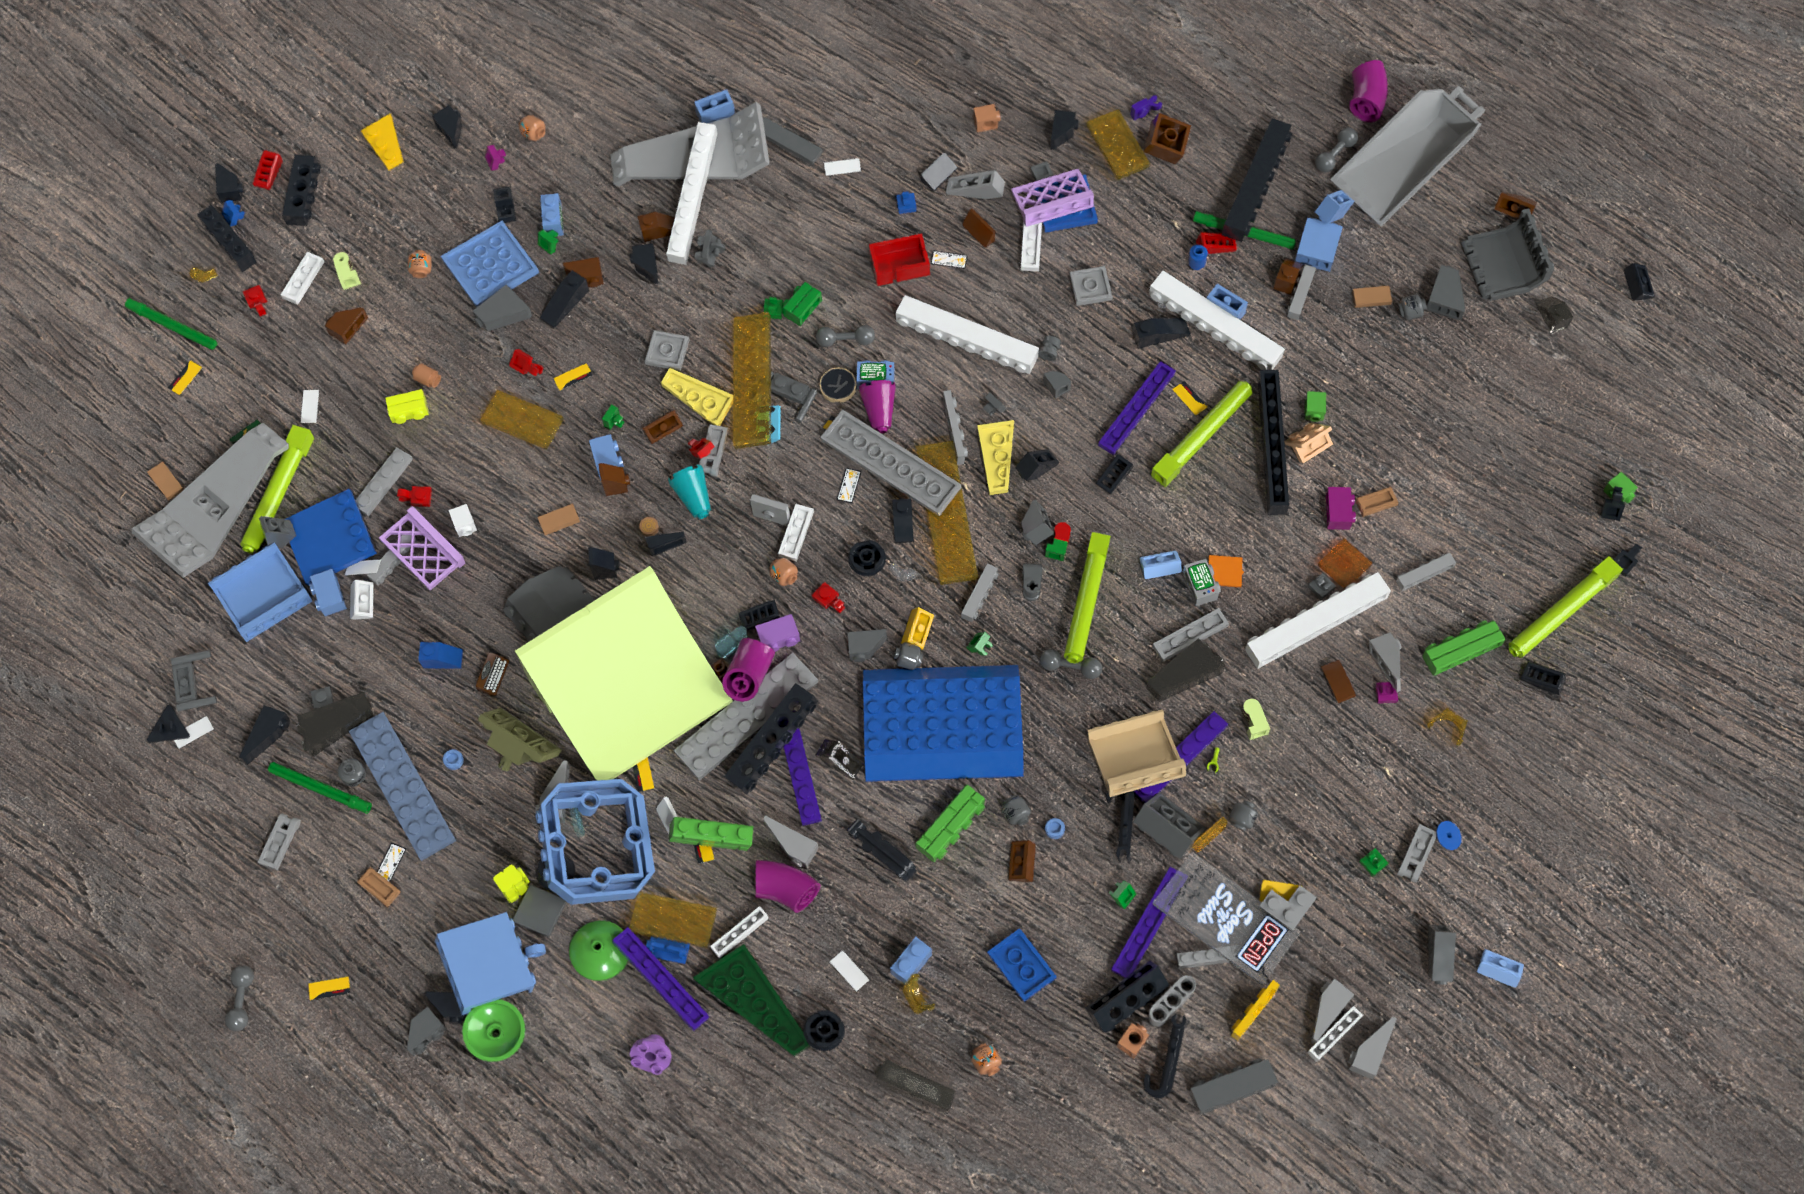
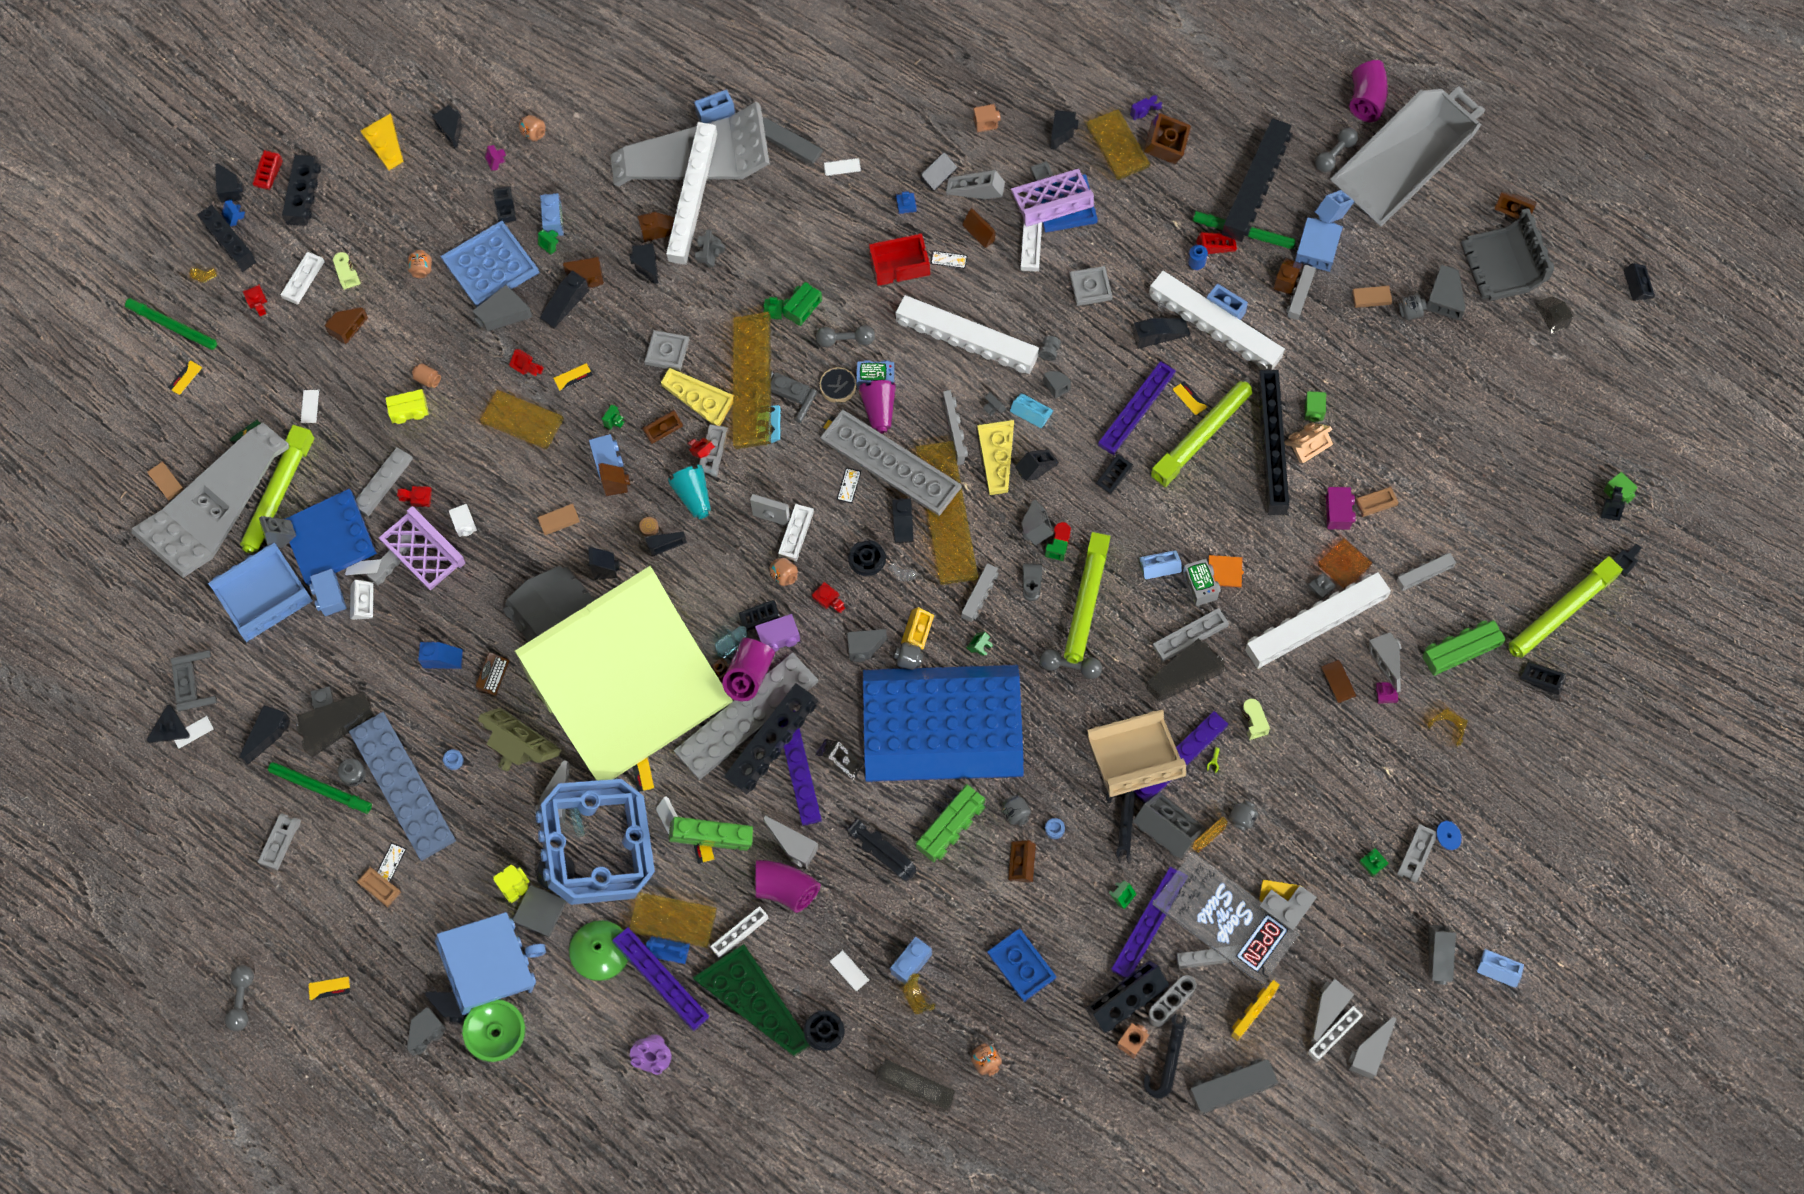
(1031, 410): none -> medium azure slope

